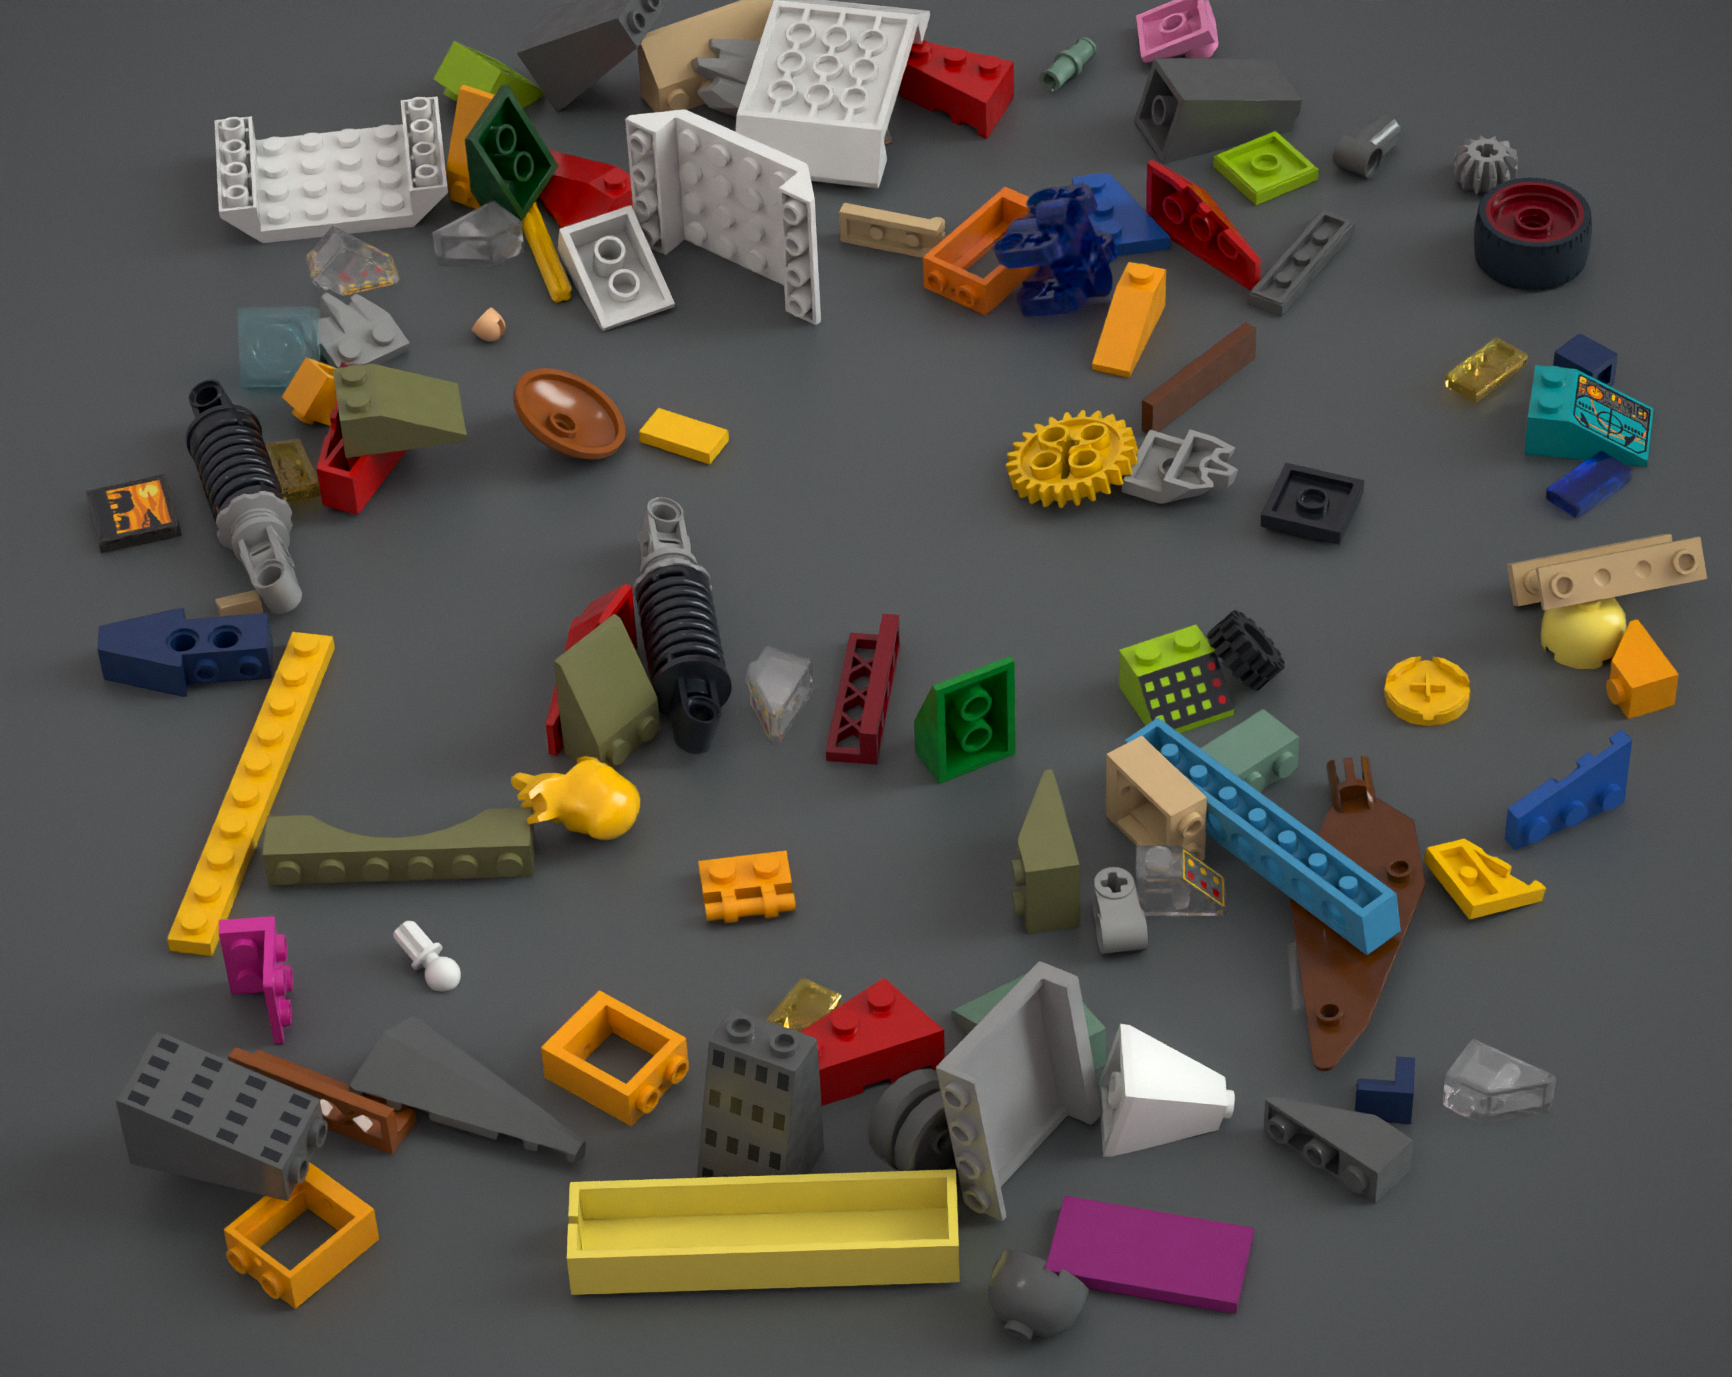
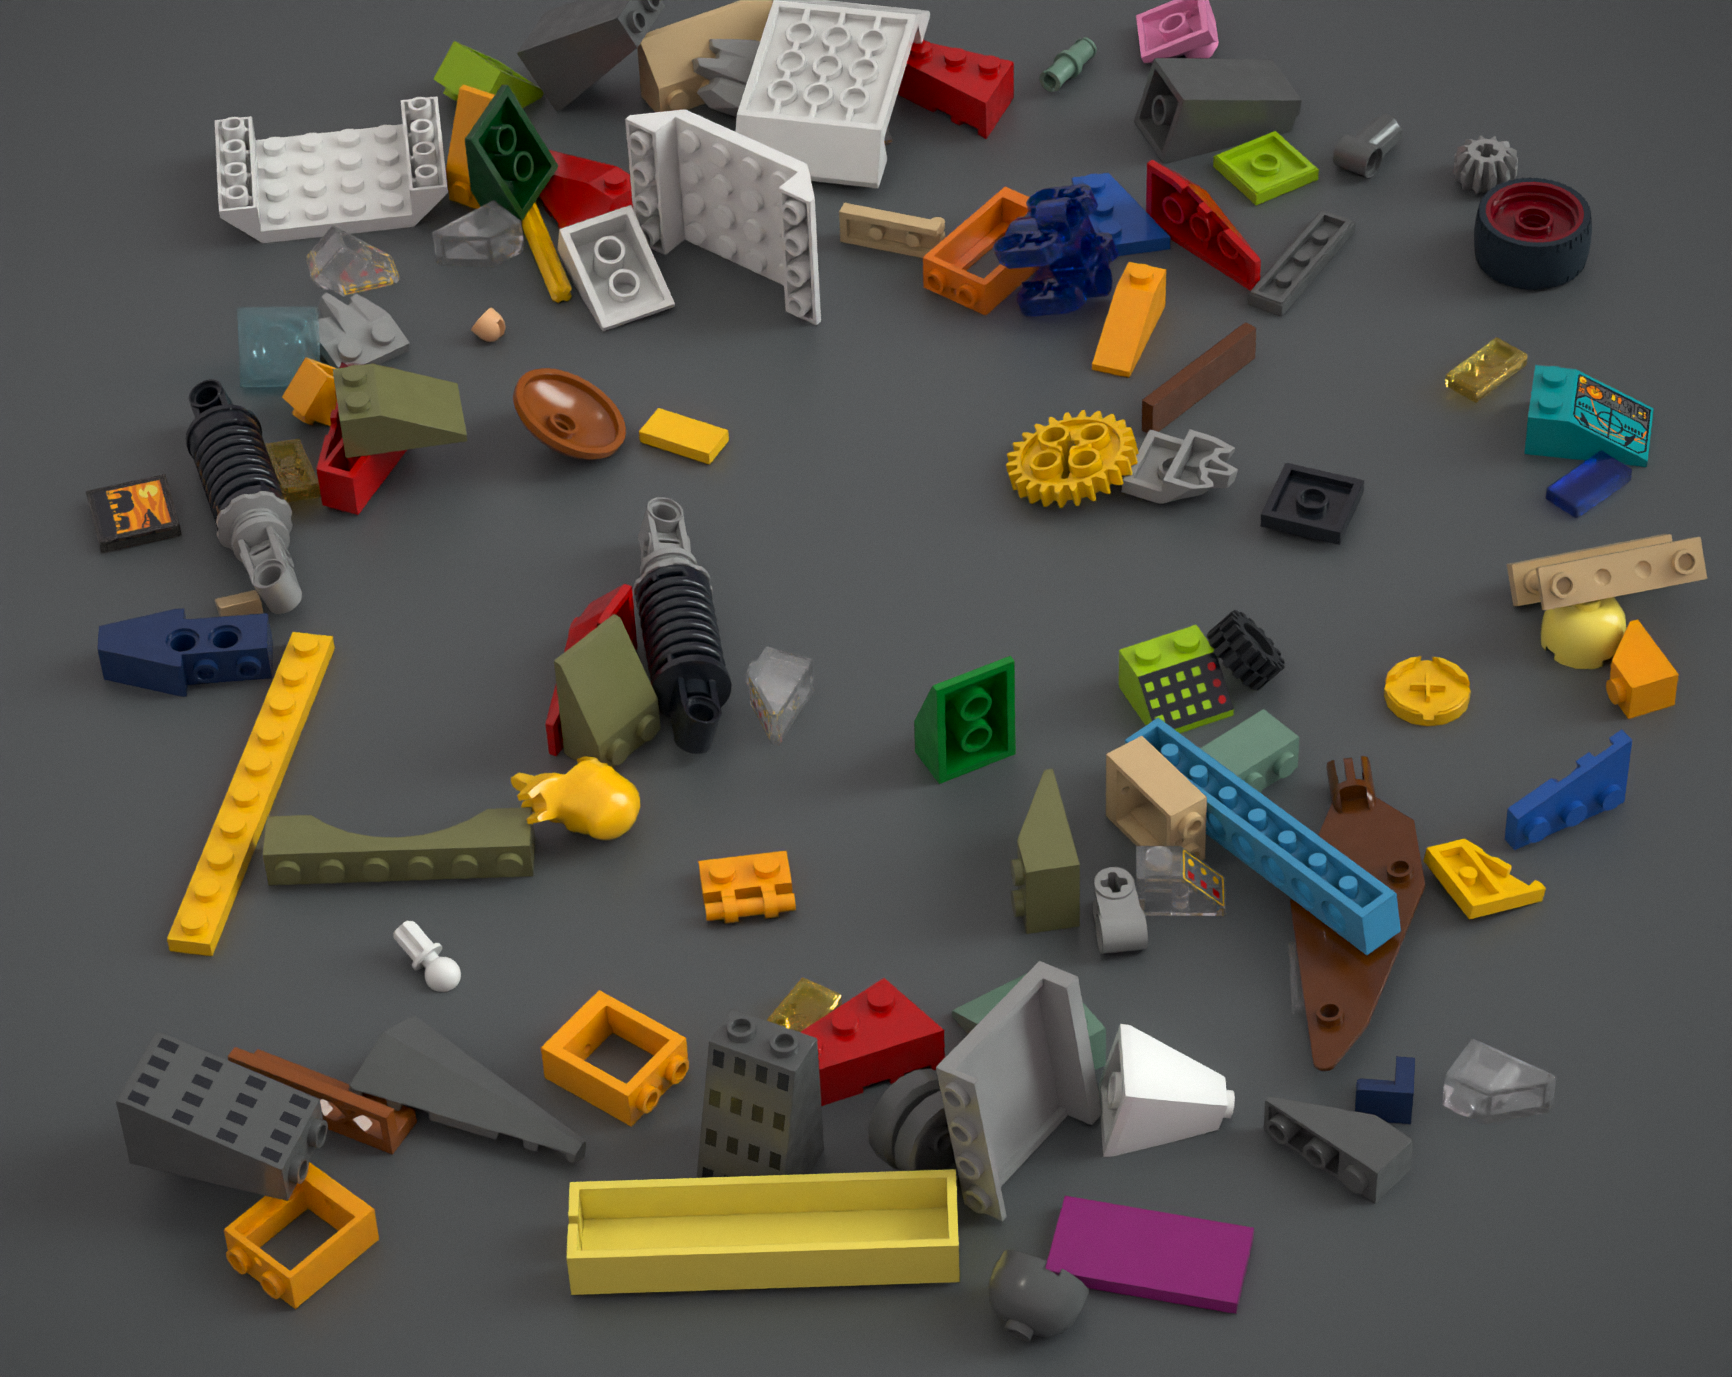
(255, 964): dark pink bracket -> none
(873, 698): dark red fence -> none
(1589, 358): dark blue panel -> none

